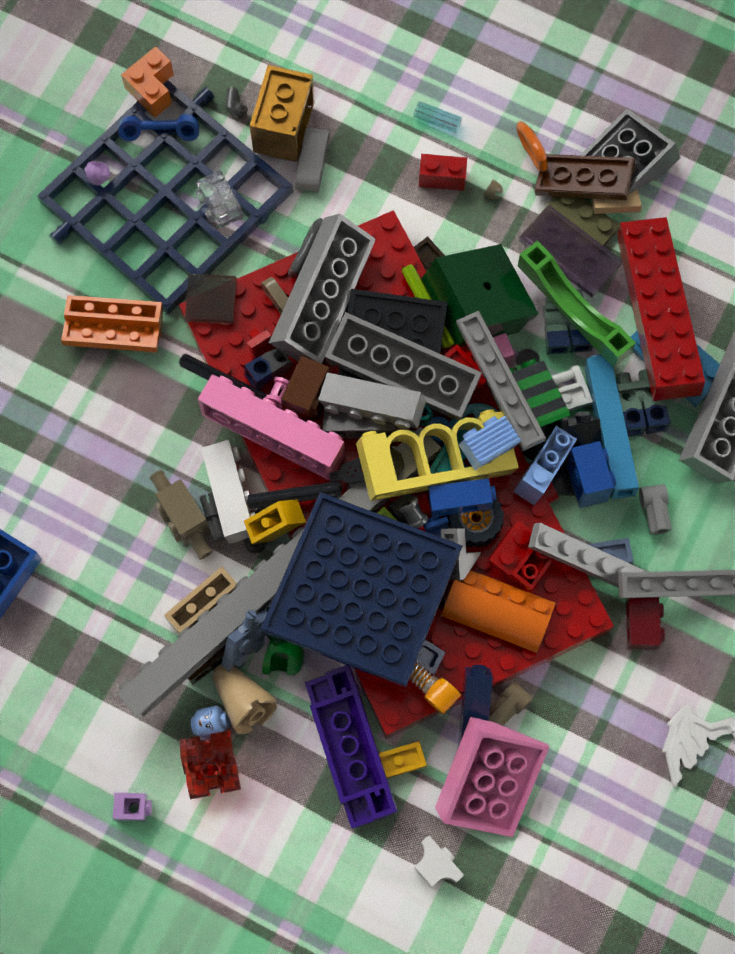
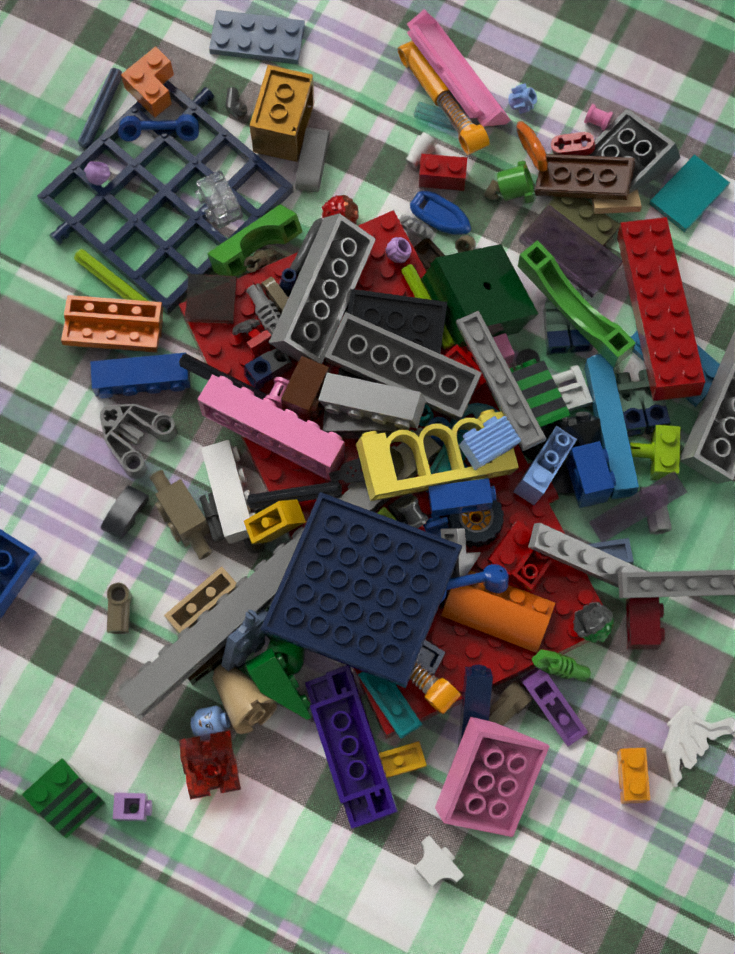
(63, 798): none -> green slope
(100, 108): none -> sand blue axle
(107, 276): none -> lime axle
(118, 611): none -> dark tan piece
(123, 512): none -> black slope
(139, 374): none -> blue brick
(146, 419): none -> light grey connector
(245, 326): none -> dark grey plant
(257, 37): none -> sand blue plate
(260, 259): none -> dark tan axle
(264, 308): none -> light grey hinge
(274, 227): none -> bright green arch
(274, 682): none -> green slope
(288, 280): none -> dark blue cone
(341, 205): none -> piece
(391, 704): none -> teal tile
(398, 250): none -> lavender piece
(416, 227): none -> light grey gear
(423, 144): none -> white cone
(440, 213): none -> blue piece
(455, 71): none -> bright pink slope
(463, 241): none -> dark tan hinge
(470, 136): none -> light orange piece
(493, 578): none -> blue piece
(516, 183): none -> bright green piece
(522, 98): none -> light blue gear
(554, 706): none -> medium lavender slope
(560, 665): none -> bright green hinge
(573, 144): none -> beam
(593, 622): none -> dark grey piece
(598, 117): none -> bright pink bush
(633, 775): none -> light orange brick
(638, 506): none -> clear purple plate
(662, 452): none -> lime brick
(689, 193): none -> teal tile

